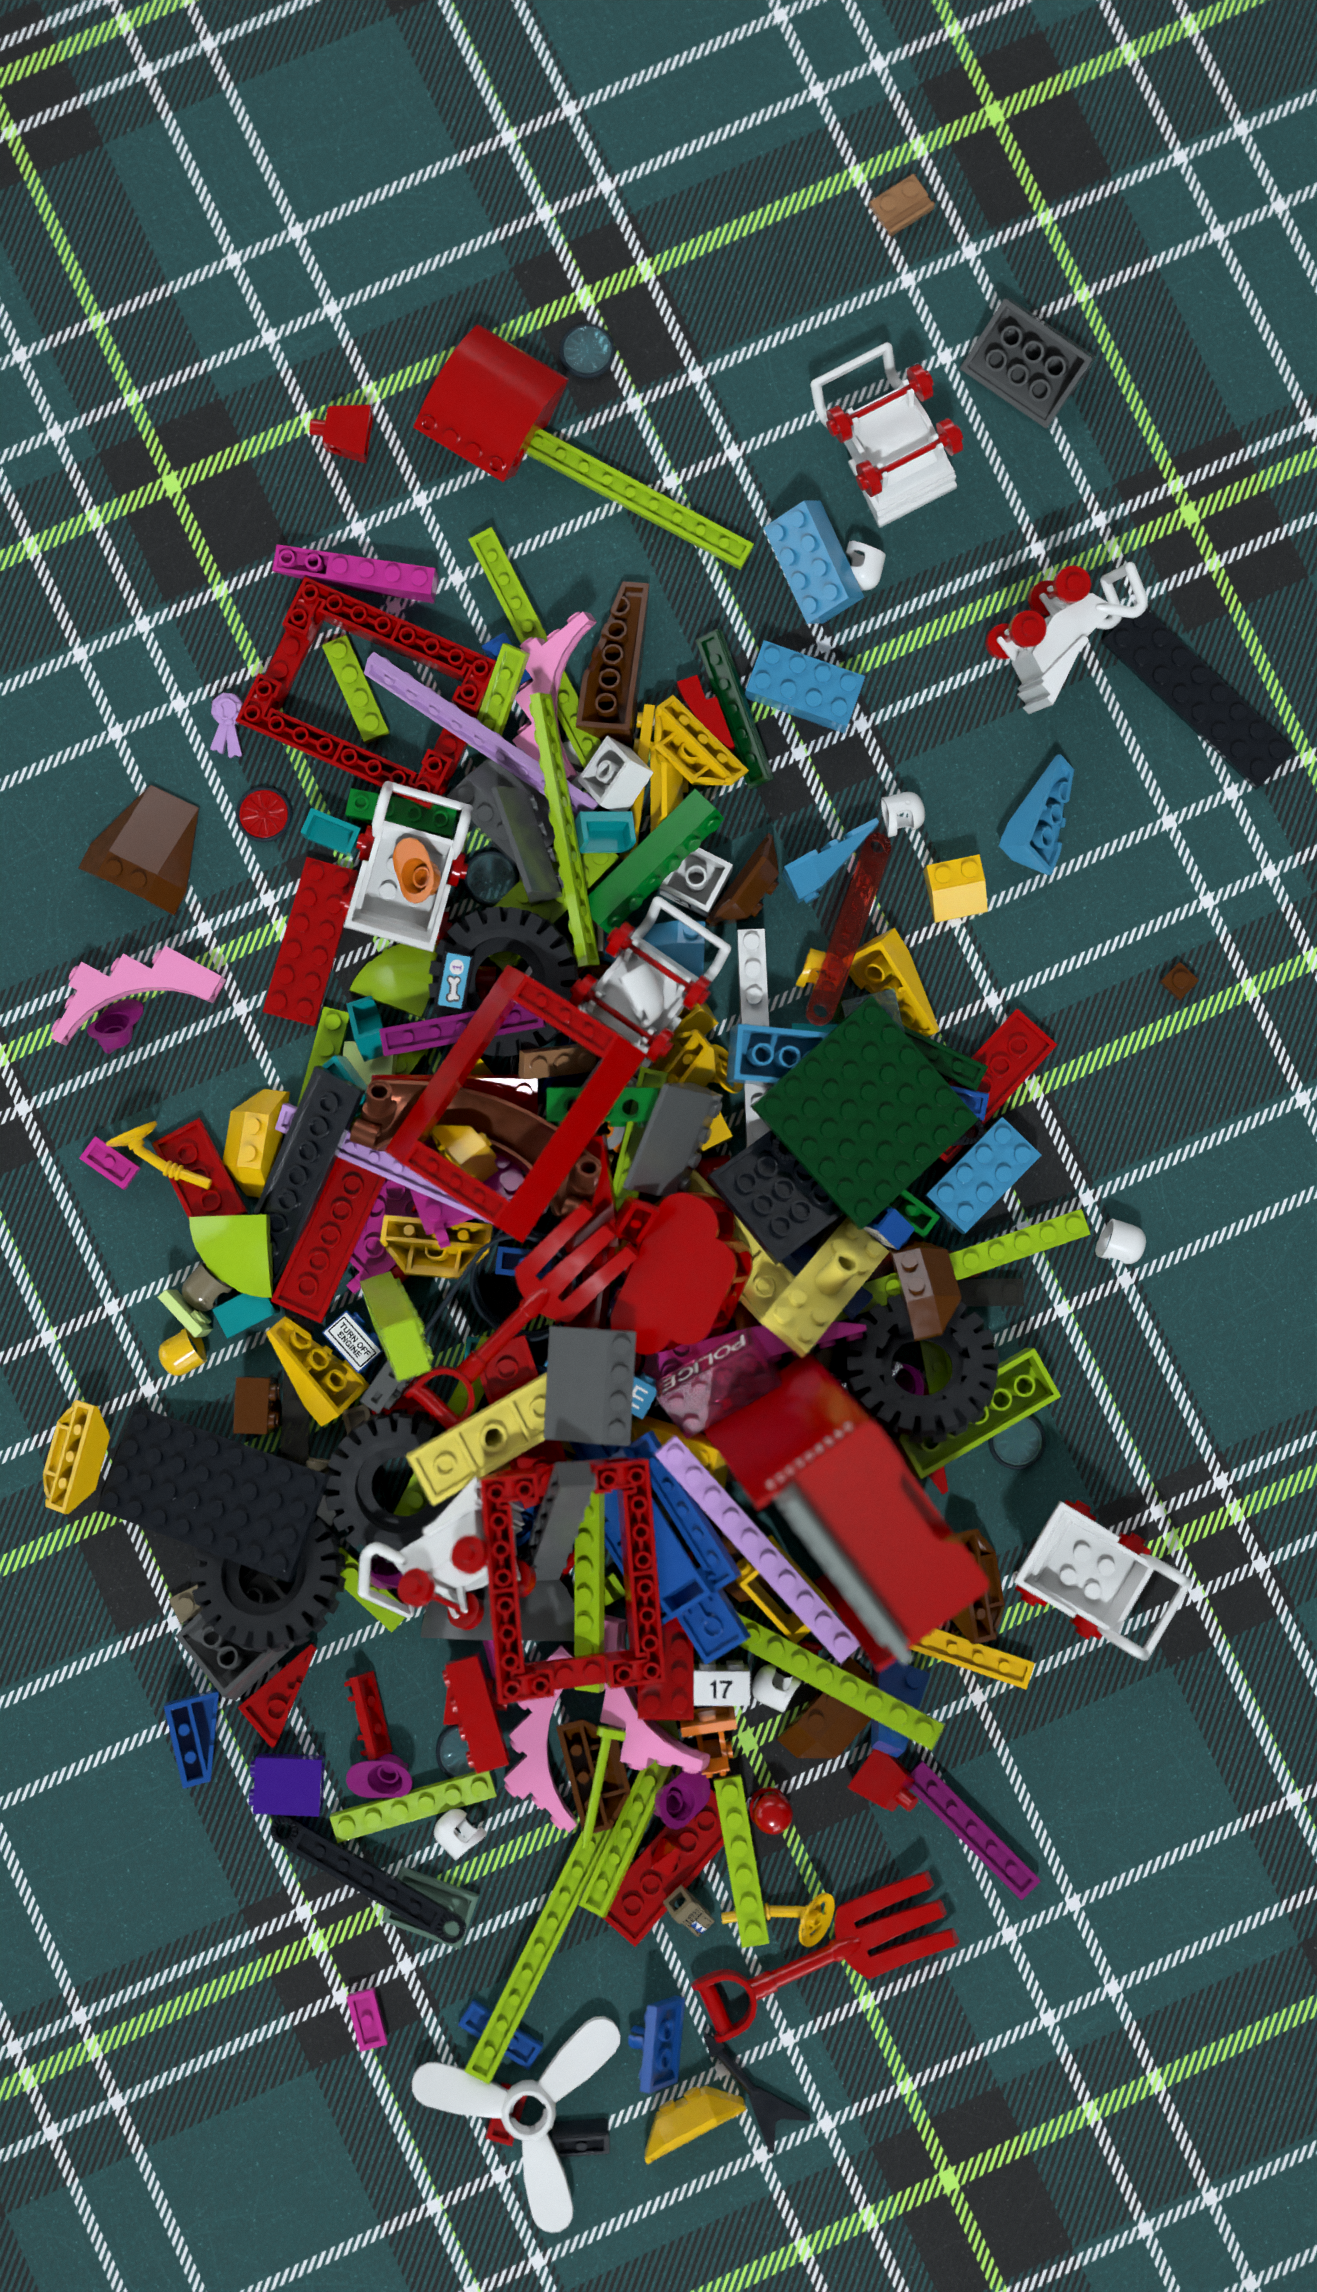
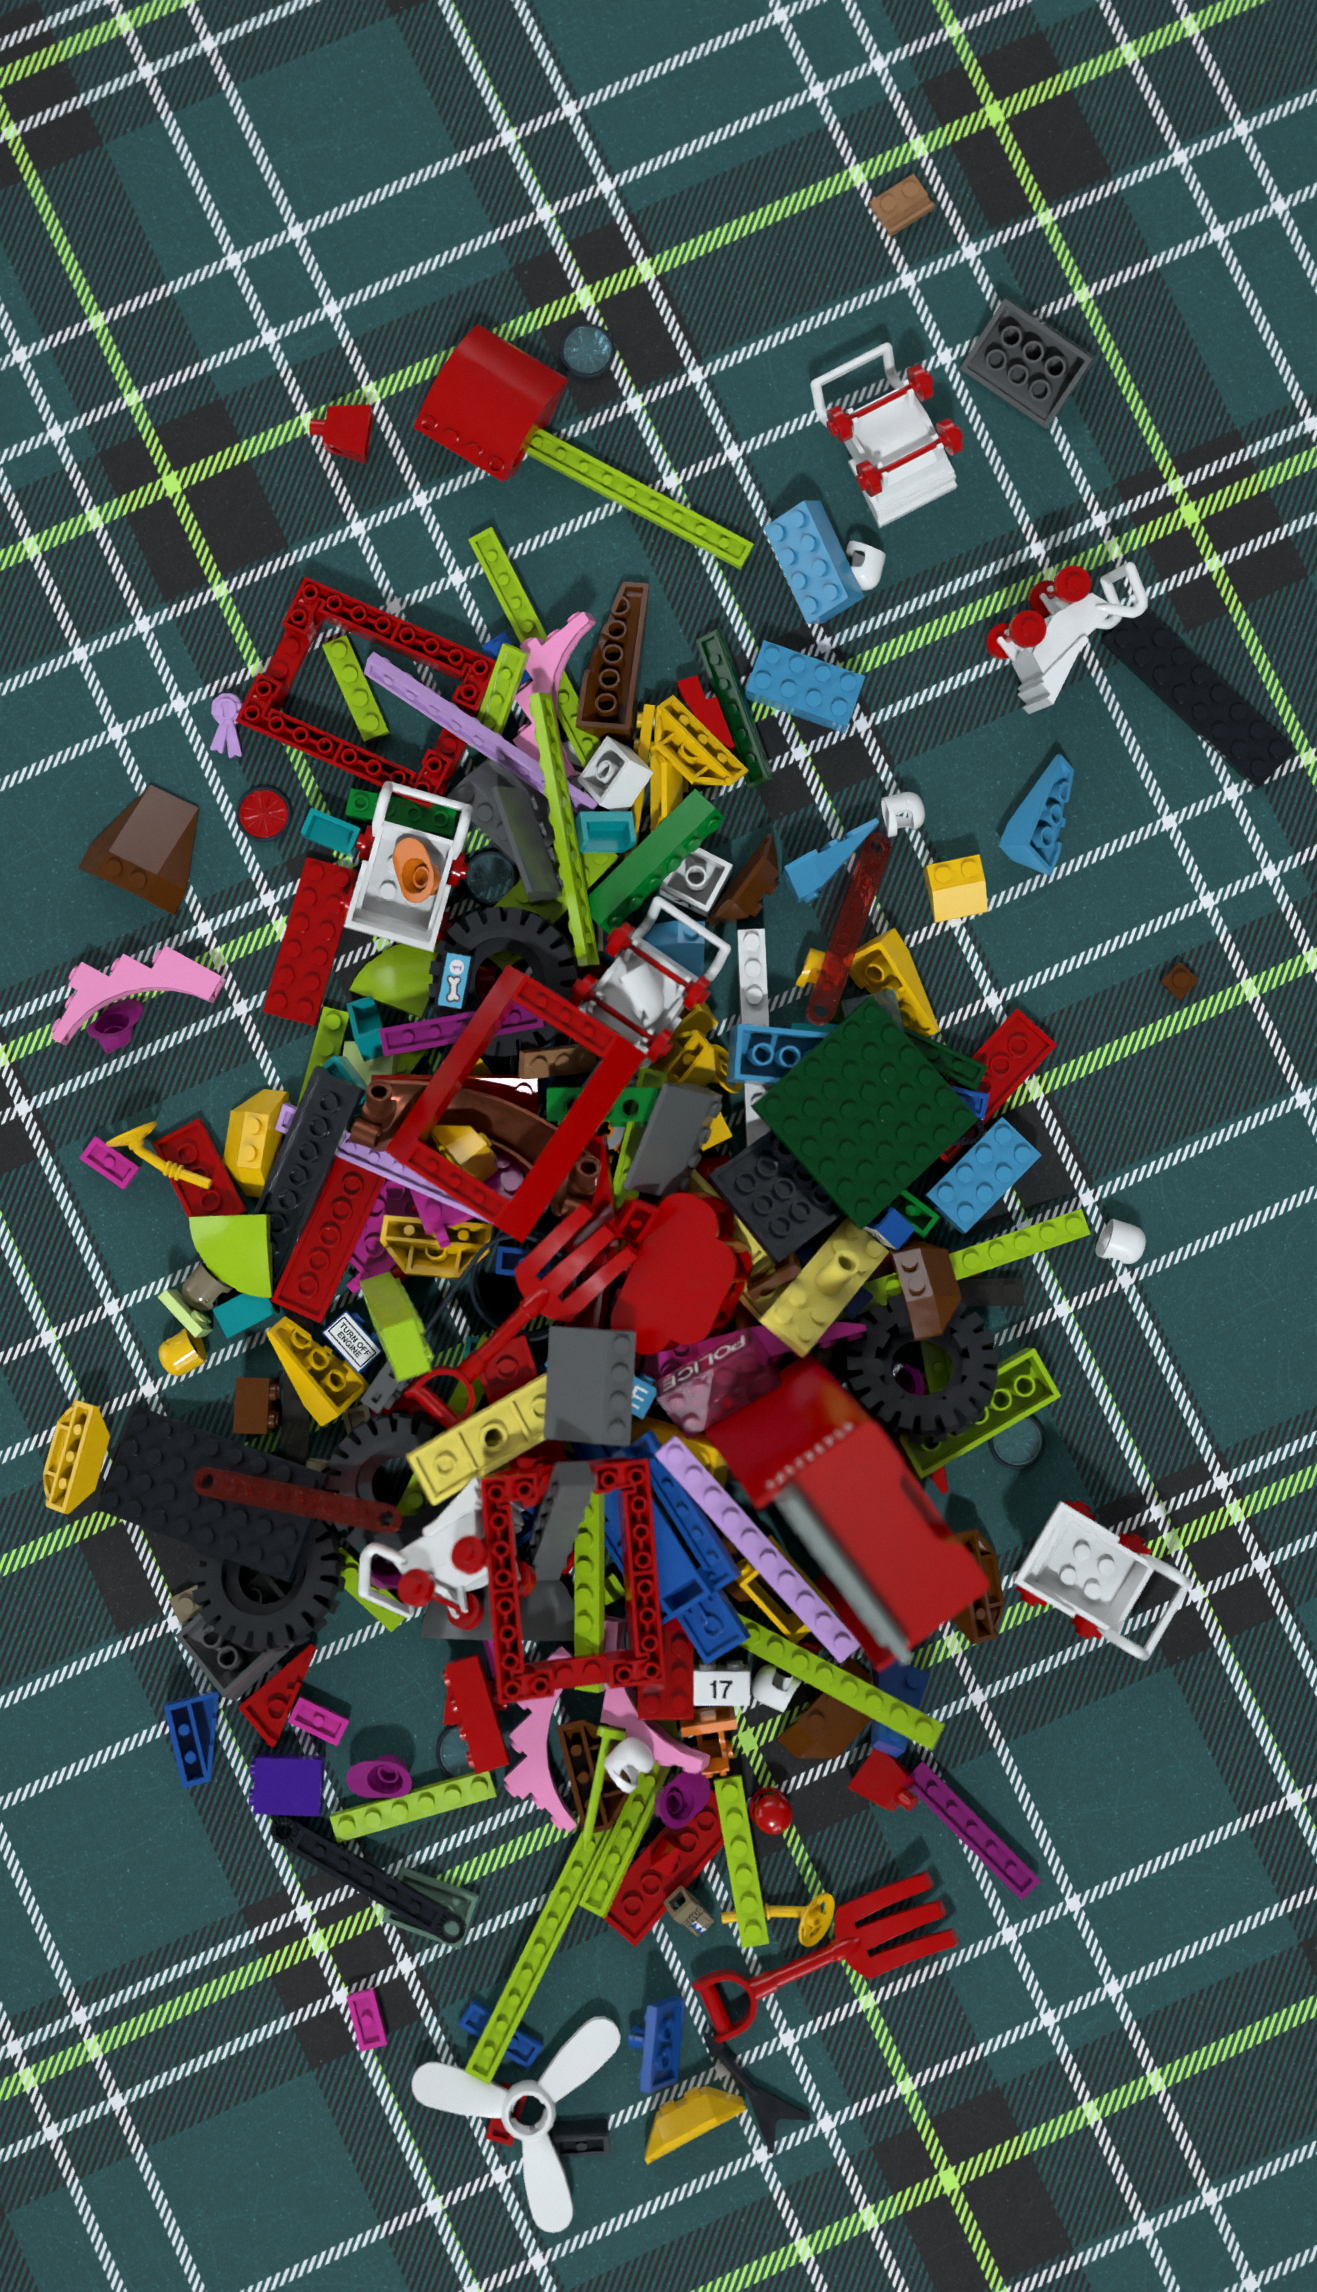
(297, 1500): none -> clear red plate
(318, 1720): none -> dark pink plate
(358, 573): dark pink slope -> none
(369, 1715): red plate -> none
(451, 1839): white helmet -> none
(632, 1757): none -> white helmet
(768, 1279): none -> reddish brown plate
(976, 1657): yellow plate -> none

